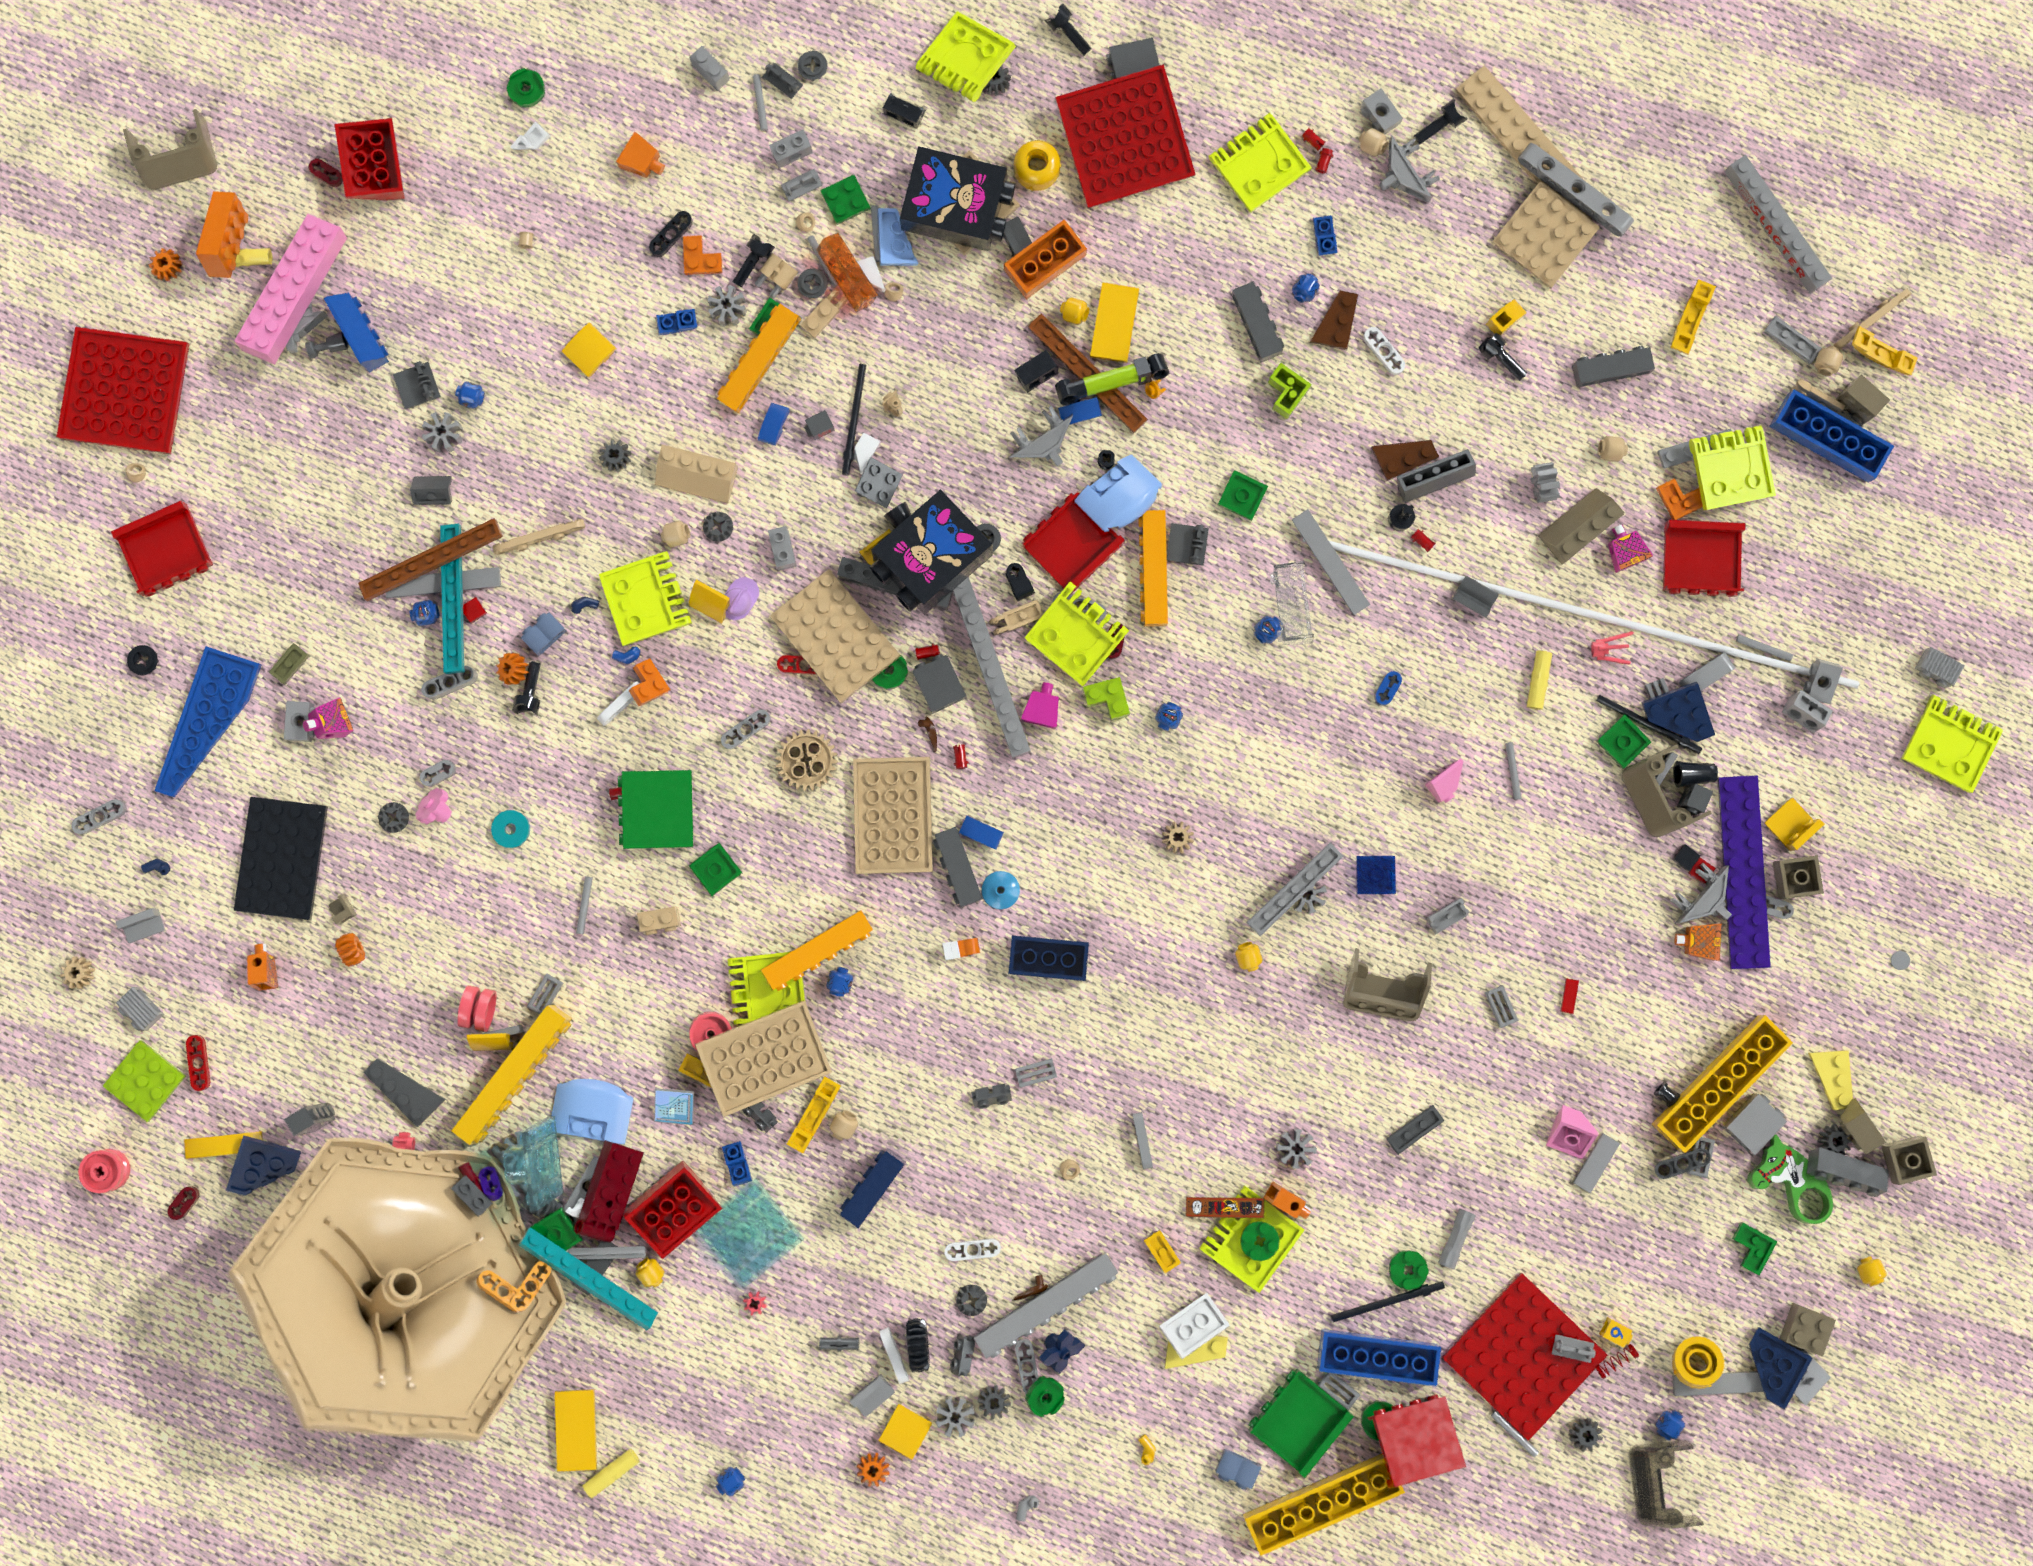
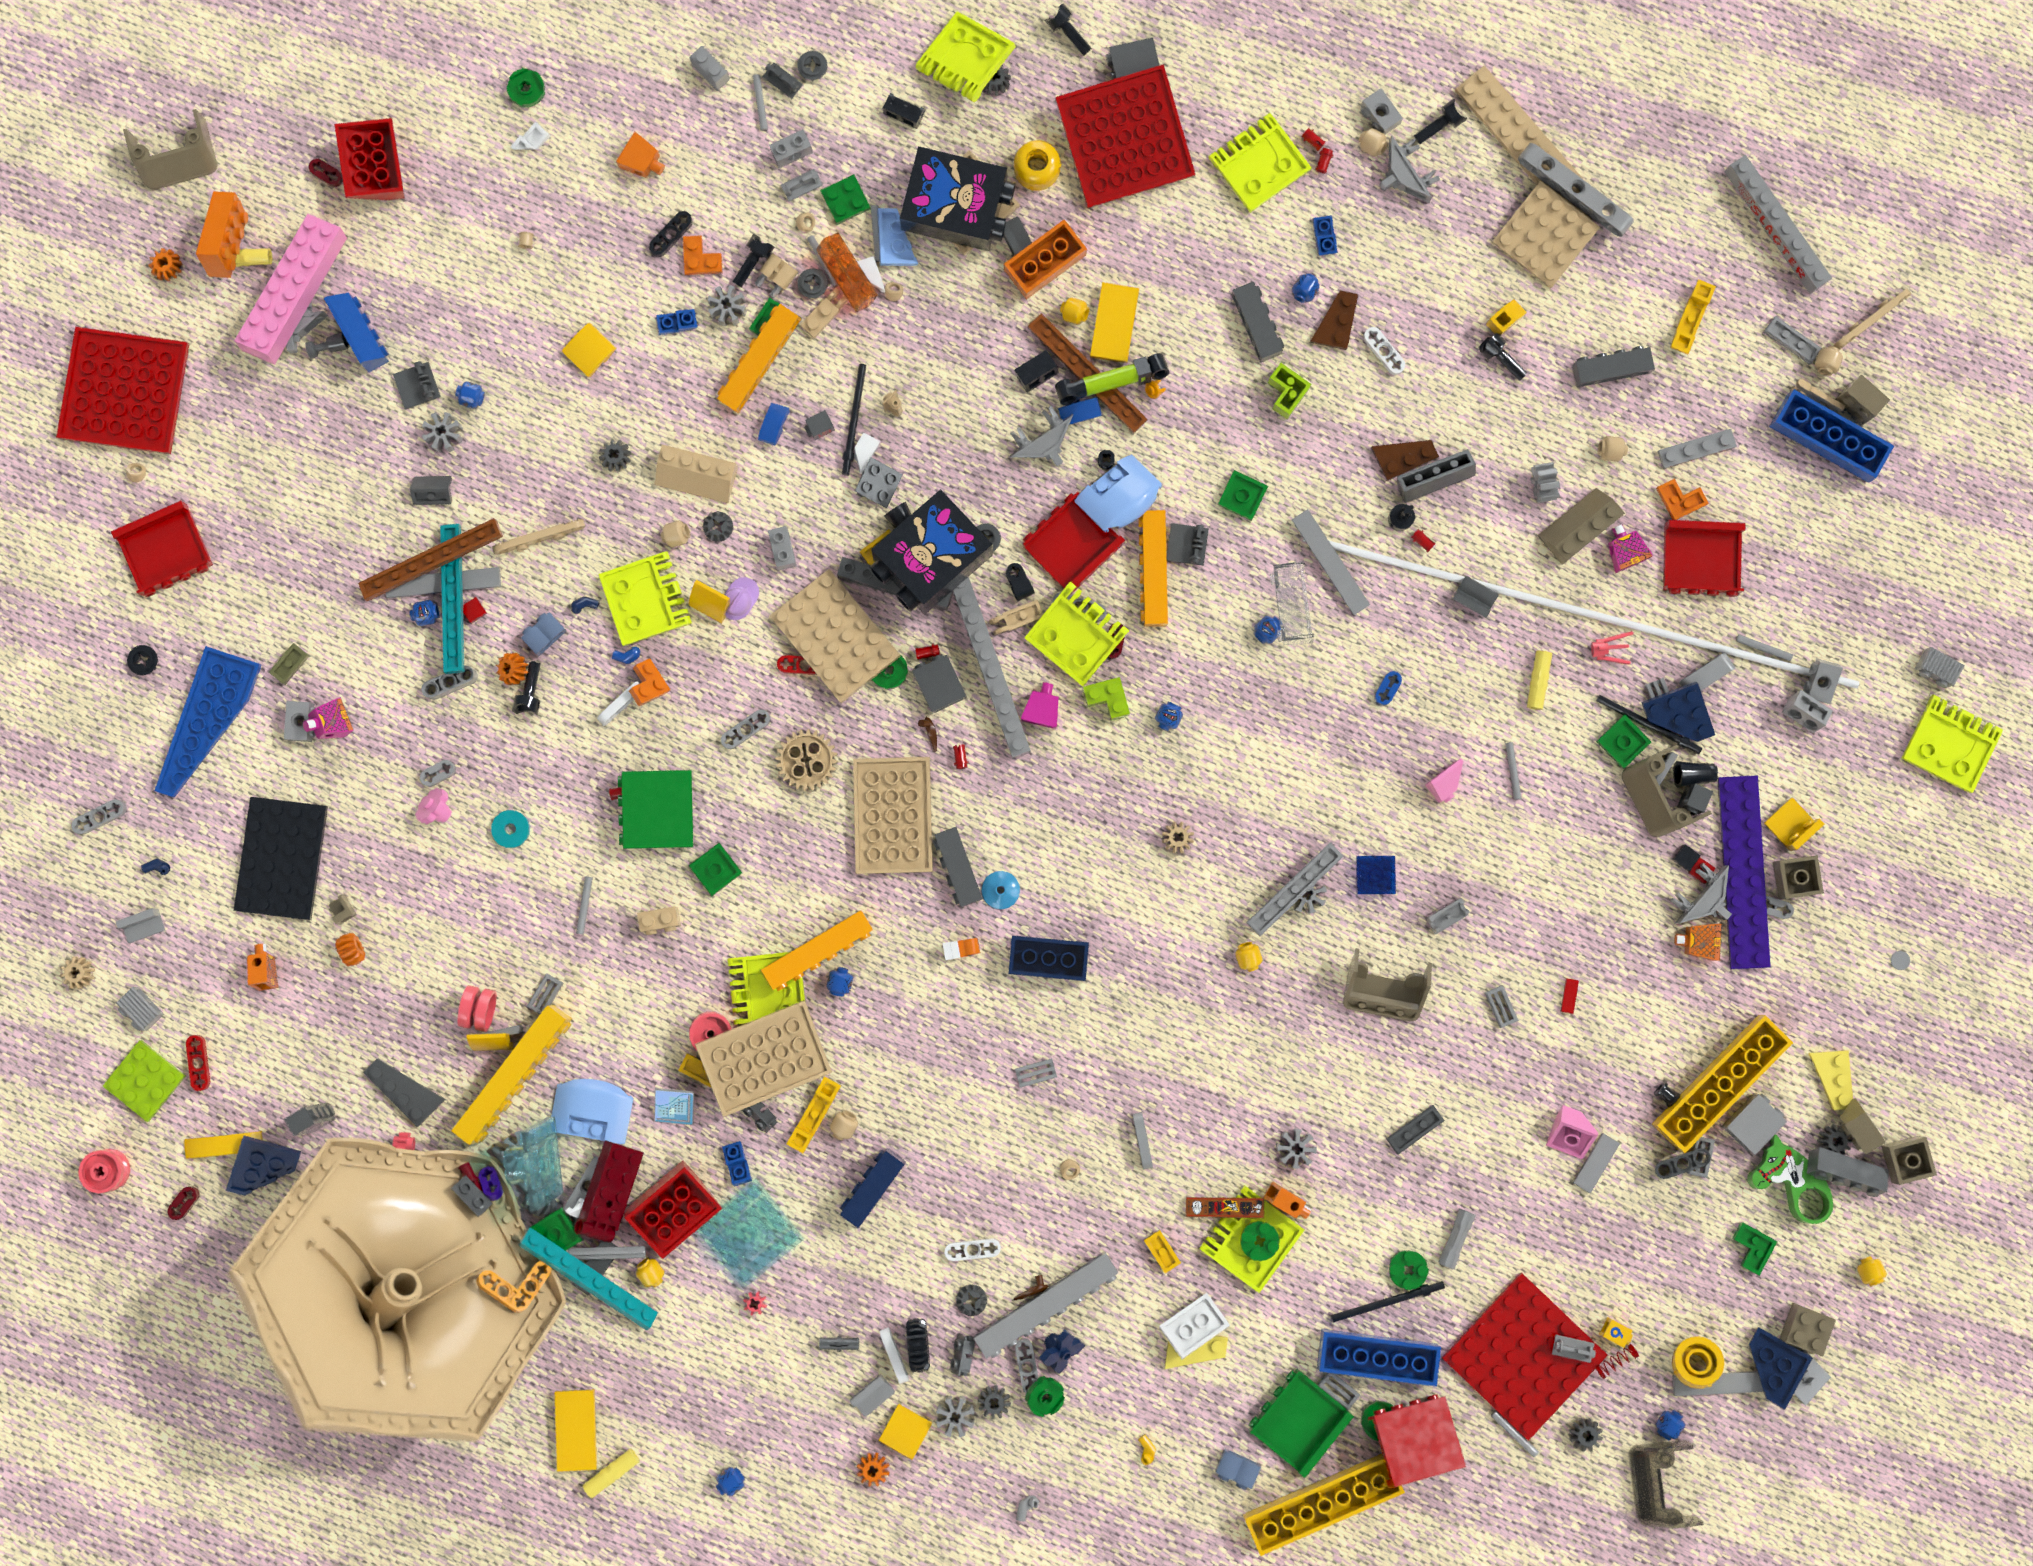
(393, 826): dark grey gear -> none
(981, 832): blue slope -> none
(982, 1099): dark grey hinge -> none
(1733, 469): neon yellow hinge -> none
(1882, 353): yellow slope -> none

